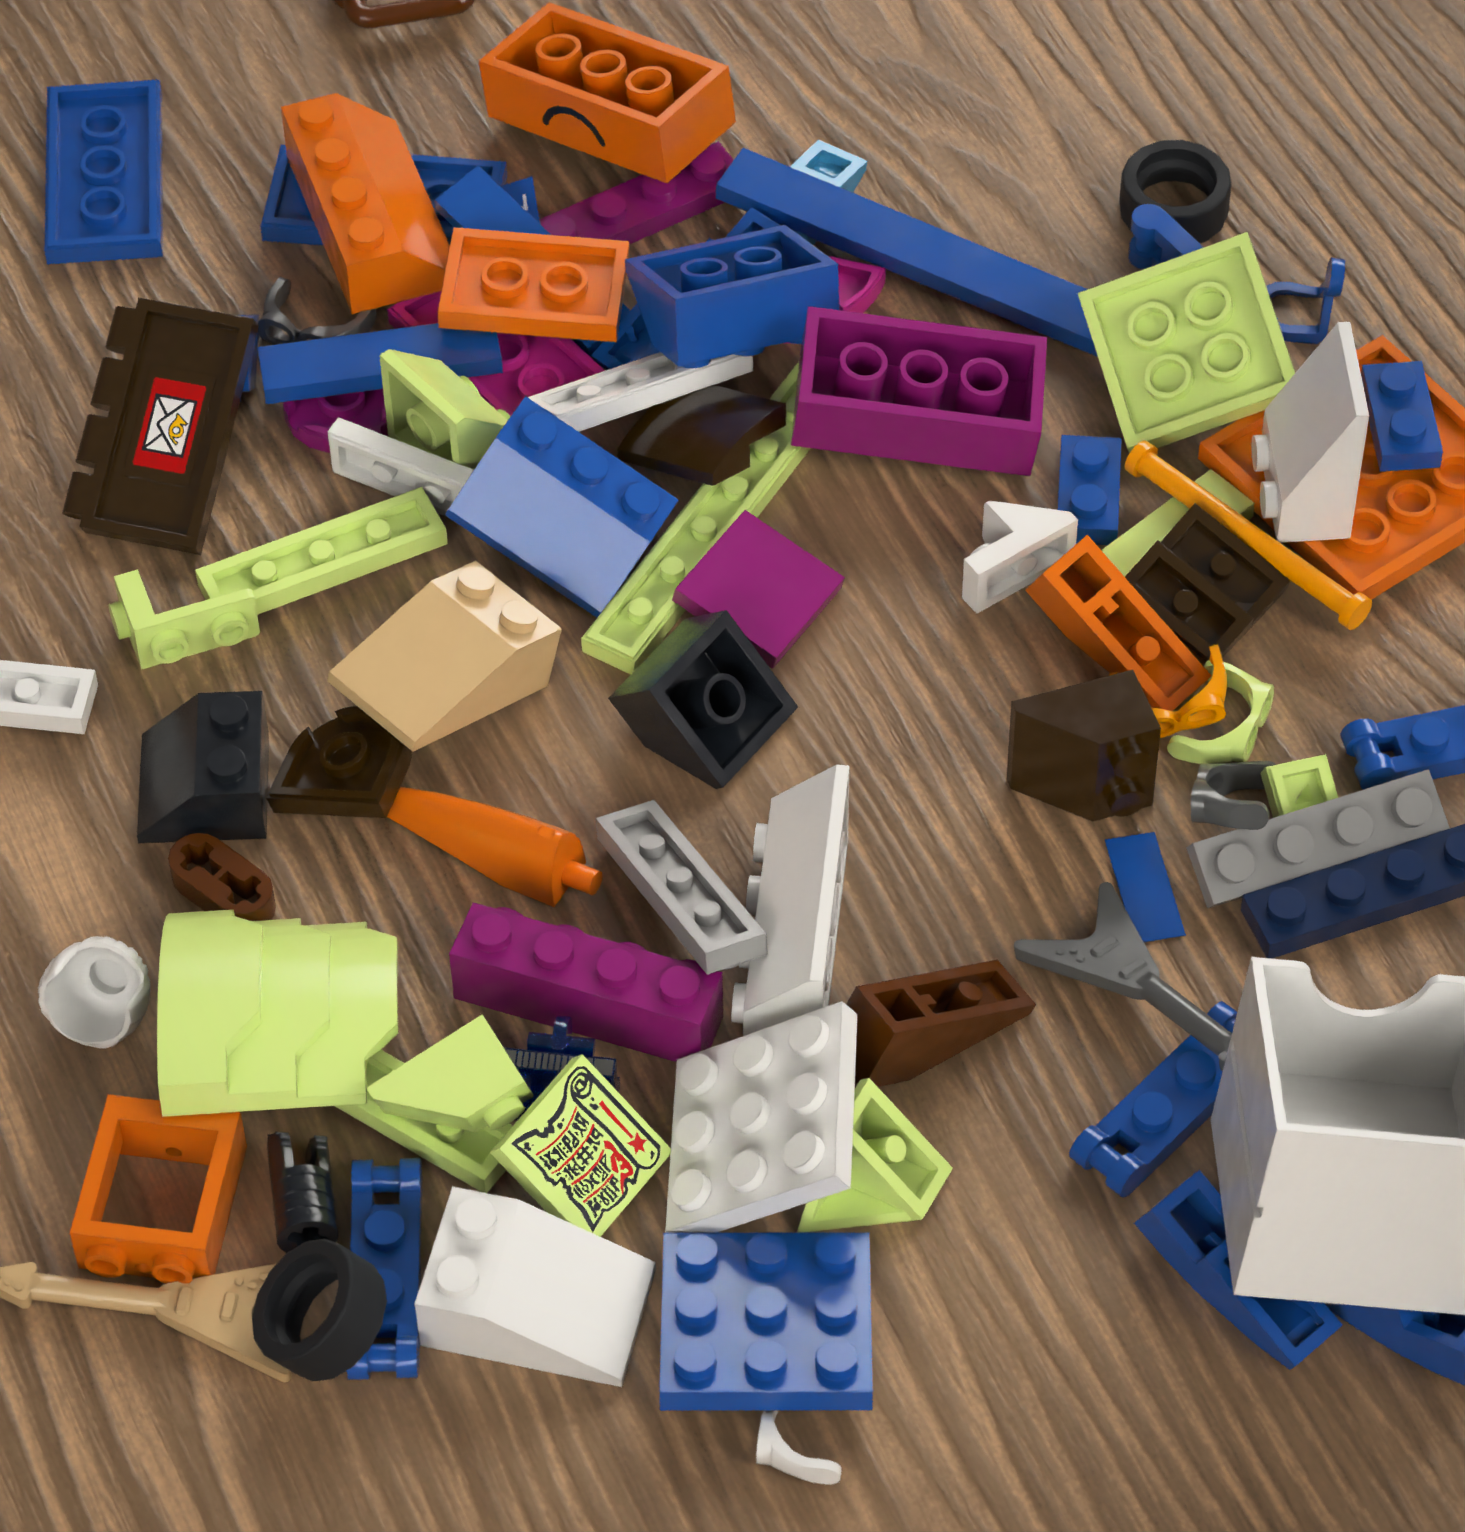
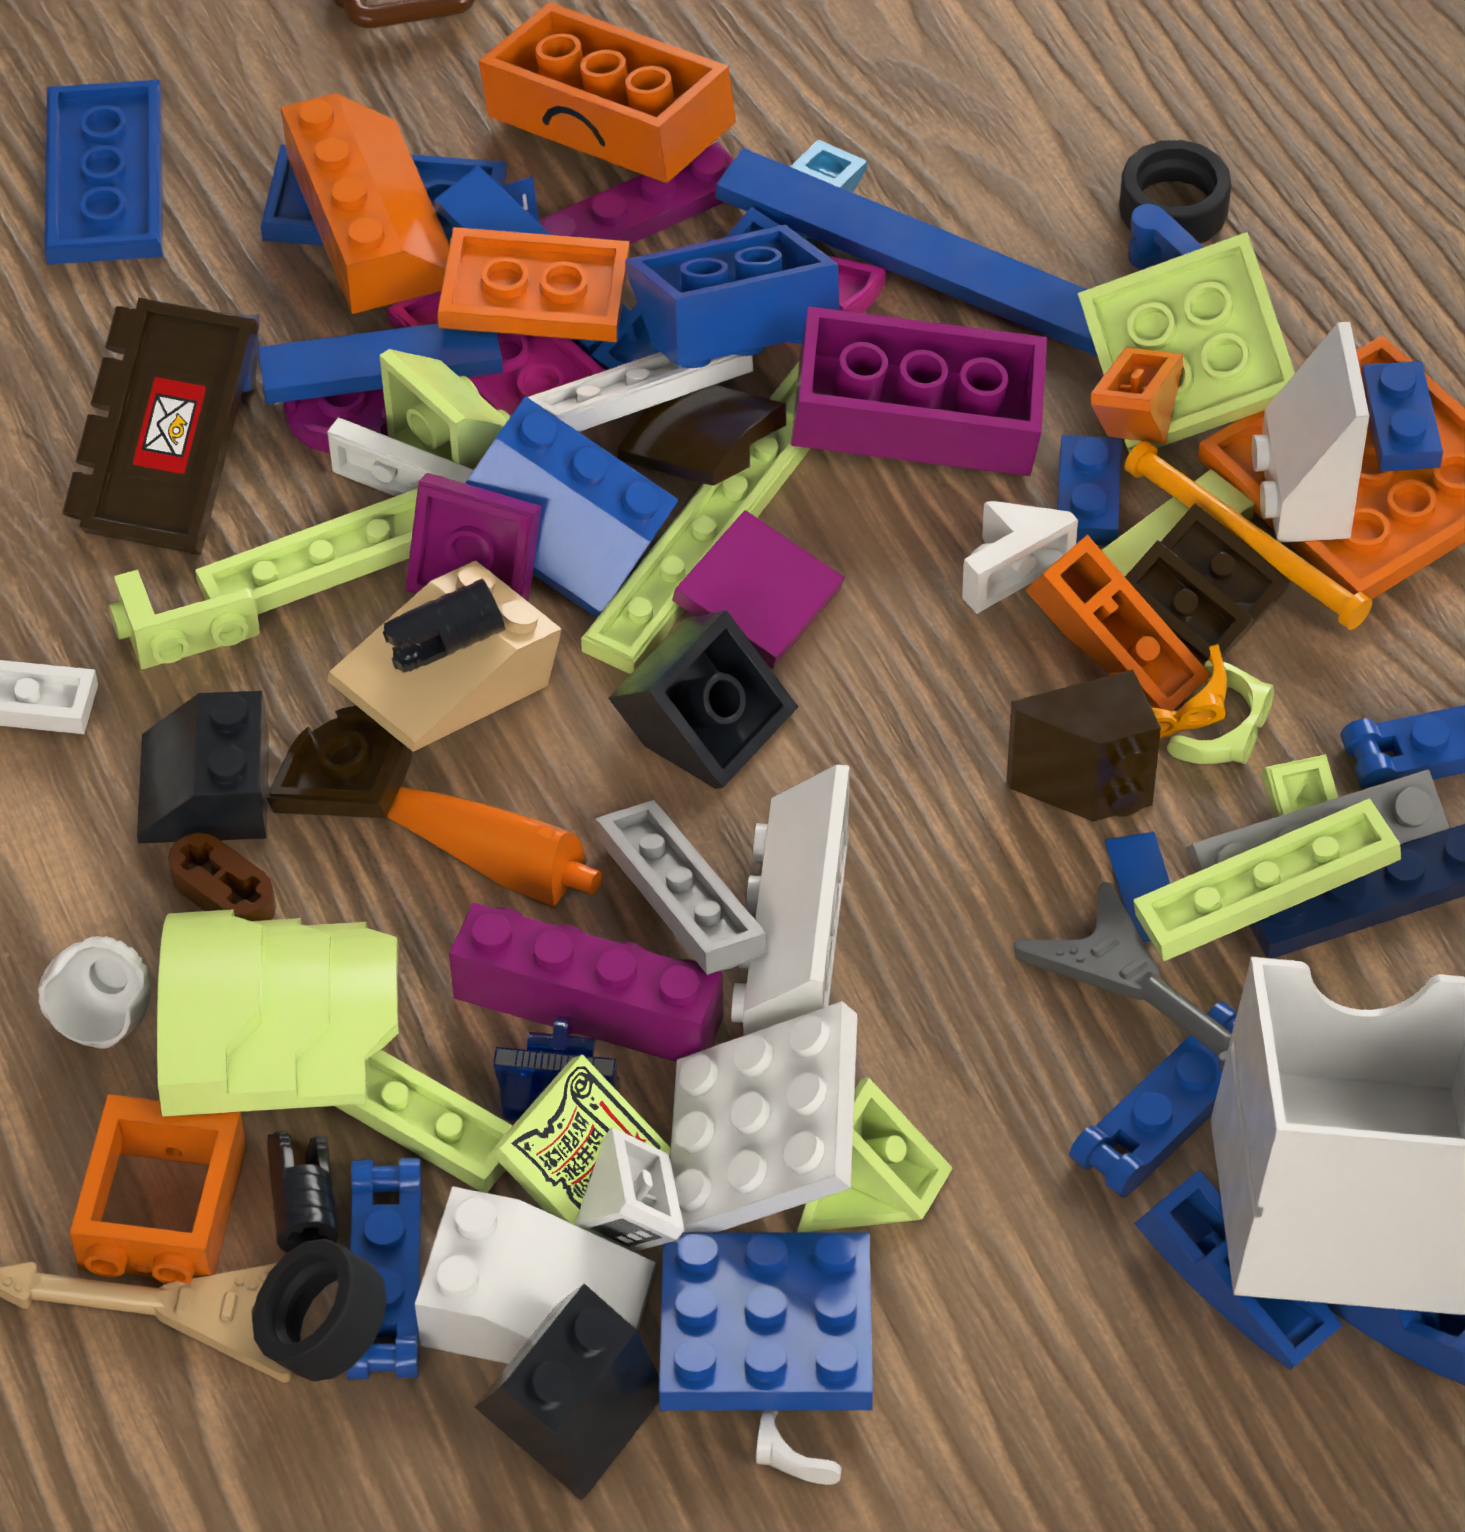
(274, 320): dark grey cap -> none
(443, 626): none -> black hinge
(457, 1083): yellowish green slope -> none
(471, 524): none -> magenta tile
(575, 1390): none -> black slope
(631, 1195): none -> white slope
(931, 1017): reddish brown slope -> none
(1138, 395): none -> orange slope
(1220, 779): dark grey cap -> none
(1267, 879): none -> yellowish green plate
(1327, 290): blue piece -> none

